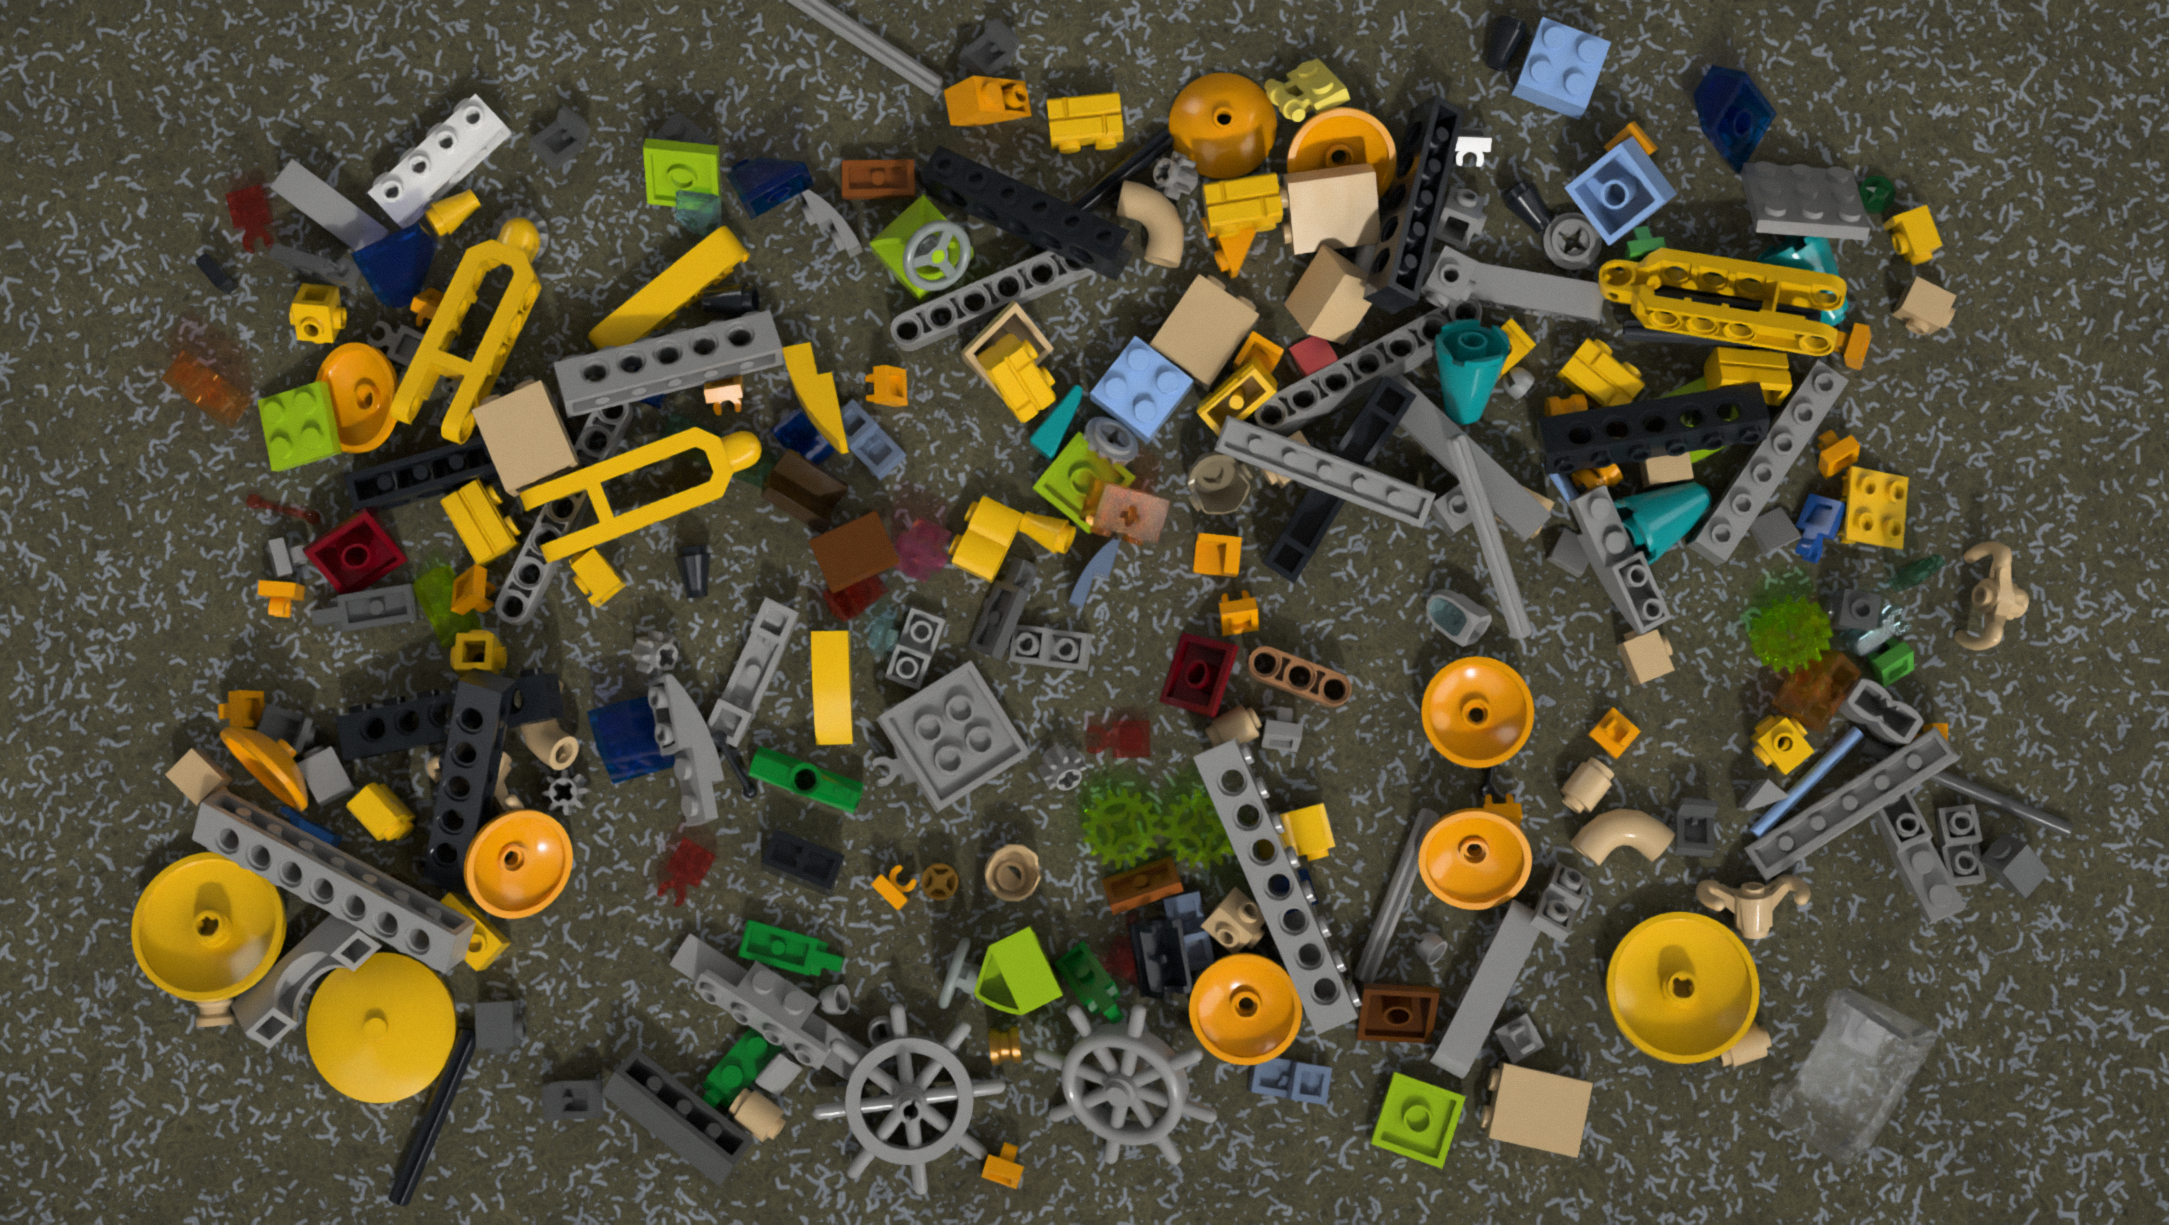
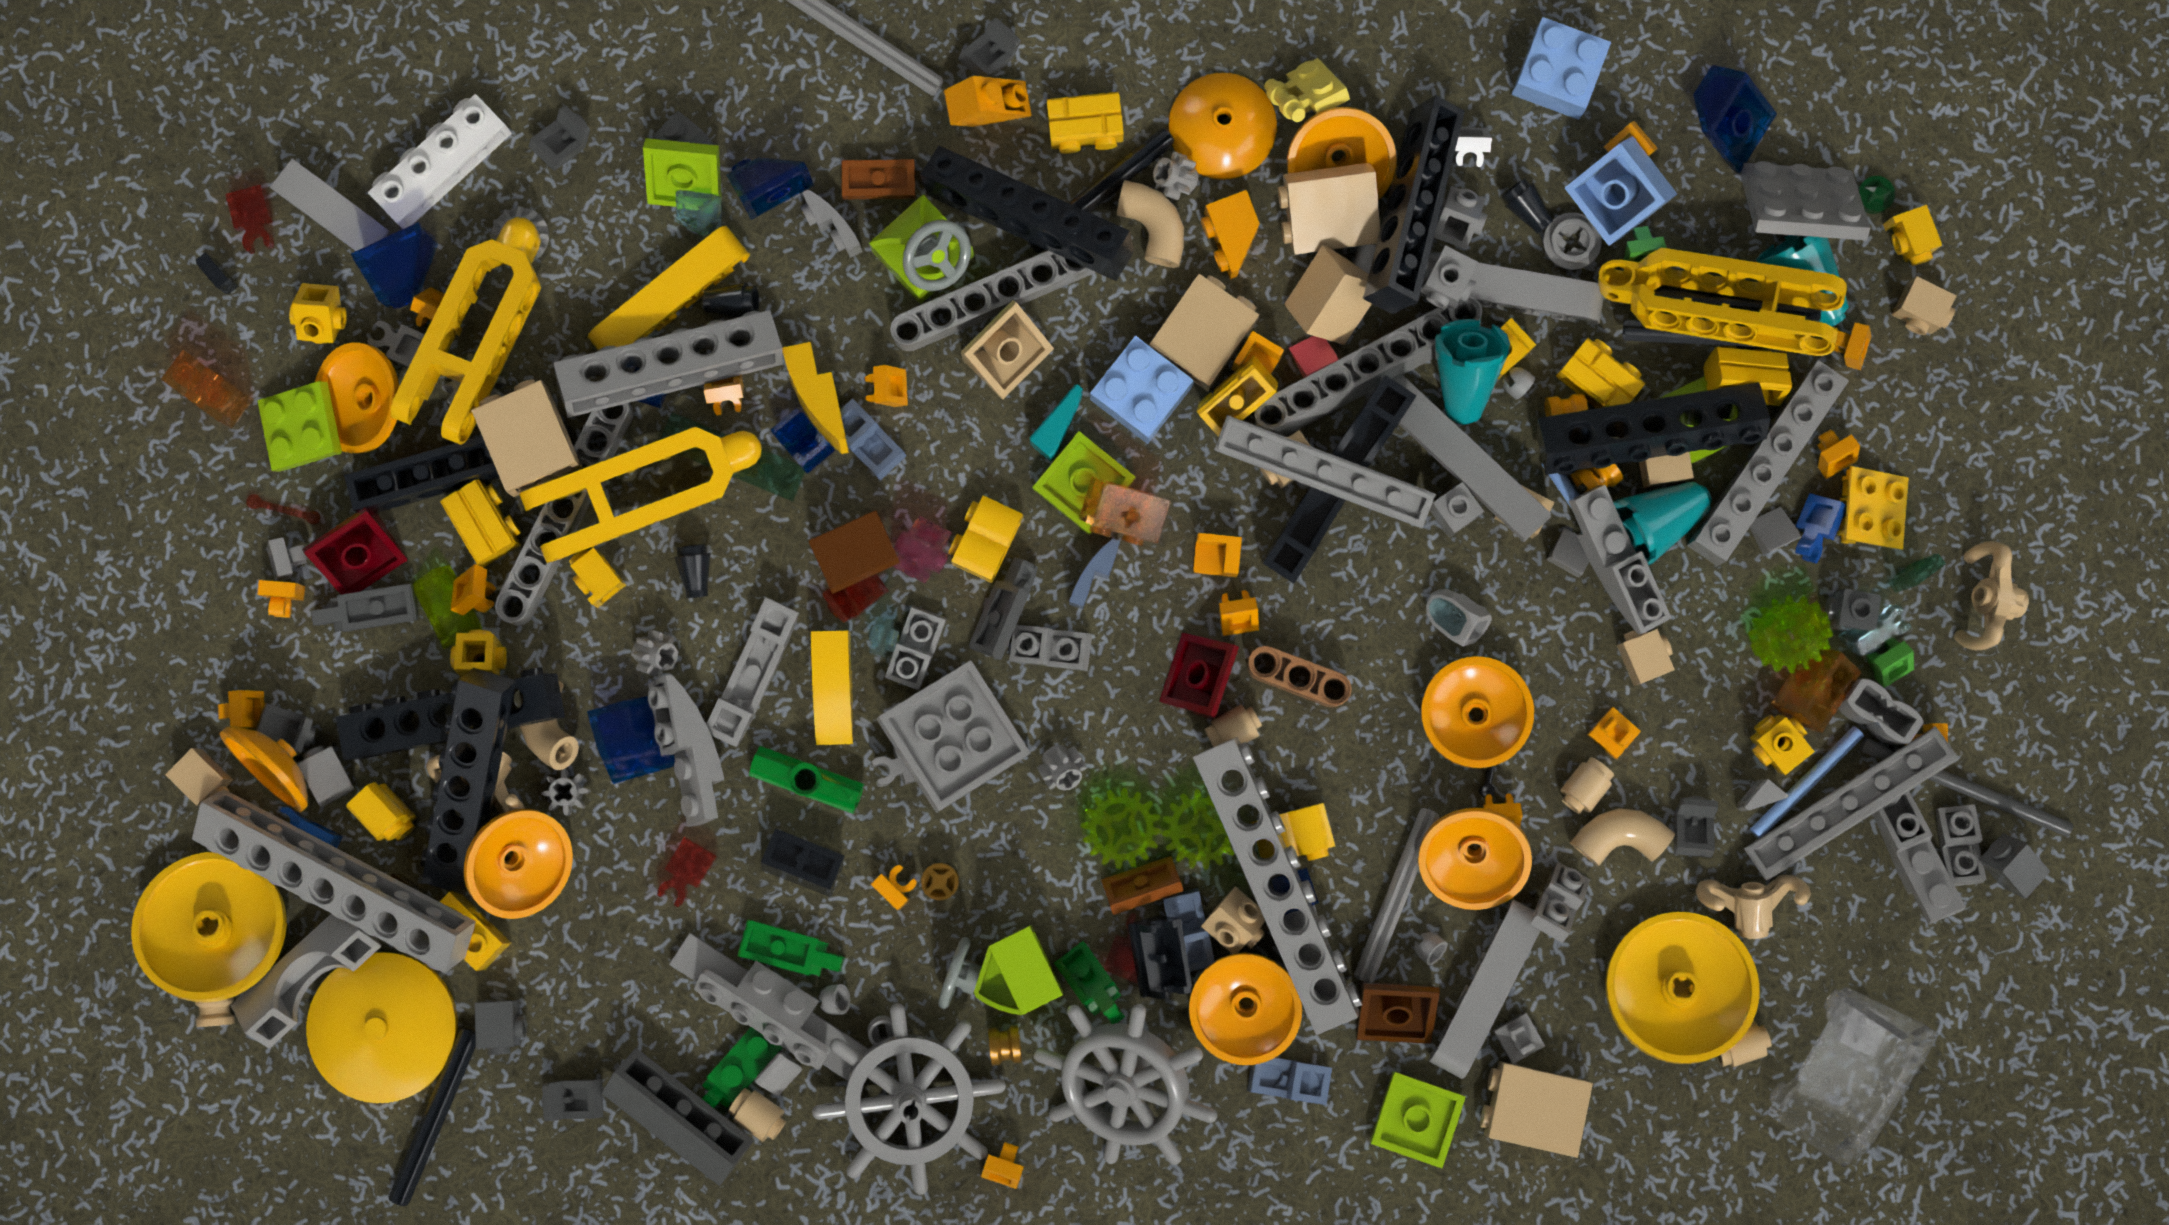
(317, 266): dark grey hinge -> none
(451, 212): yellow cone -> none
(720, 738): black hinge -> none
(803, 490): dark brown panel -> none
(1003, 881): tan hair -> none
(1017, 377): yellow brick -> none
(1048, 531): yellow cone -> none
(1124, 445): light grey gear -> none
(1128, 739): clear red plate -> none
(1218, 483): dark tan cap -> none
(1242, 204): yellow brick -> none
(1282, 733): light grey tile -> none
(1489, 535): light grey axle -> none
(1504, 42): black cone -> none

